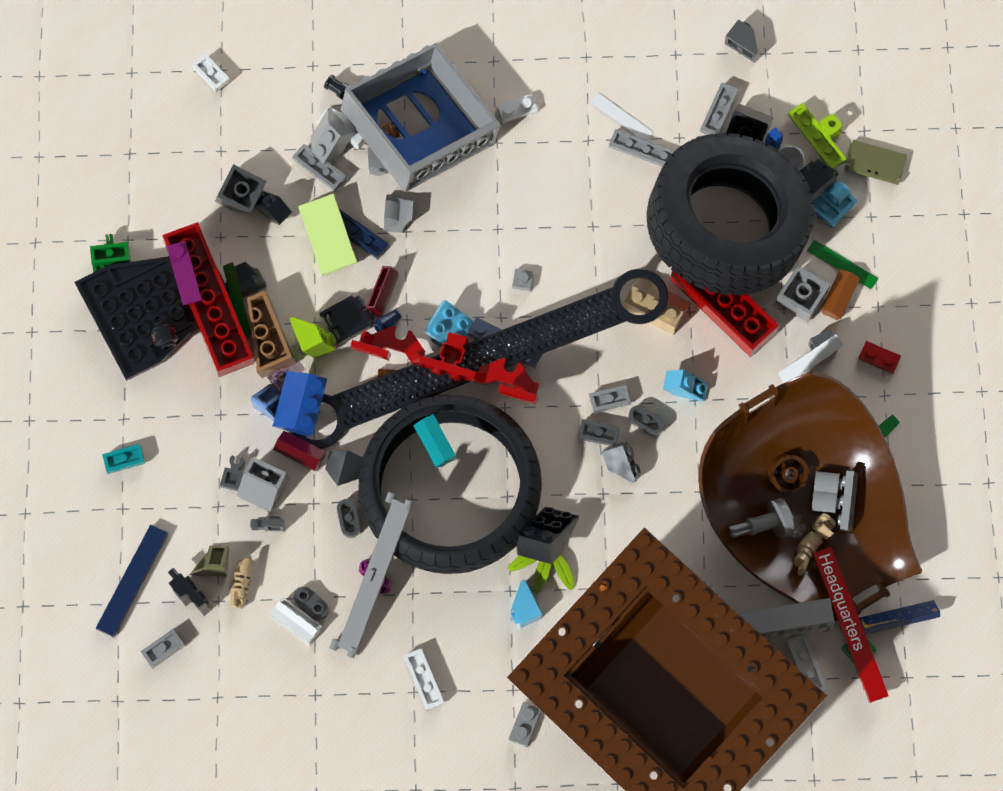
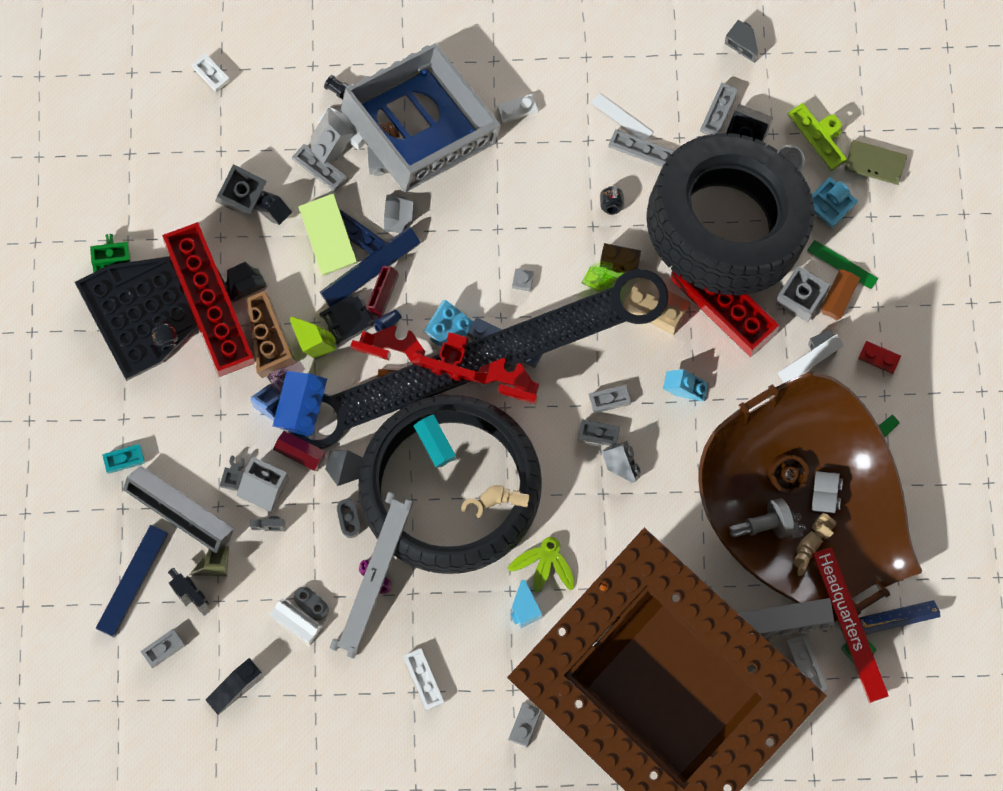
(178, 509): none -> brick
(184, 273): magenta slope -> none
(234, 686): none -> black slope
(236, 297): green sticker -> none
(241, 583): tan hinge -> none
(369, 267): none -> dark blue tile
(496, 495): none -> tan piece
(547, 535): black slope -> none
(598, 279): none -> clear neon green slope
(611, 200): none -> black head
(619, 258): none -> dark brown brick
(648, 419): dark grey plate -> none
(774, 138): blue hinge -> none
(819, 177): black plate -> none
(848, 500): light grey plate -> none

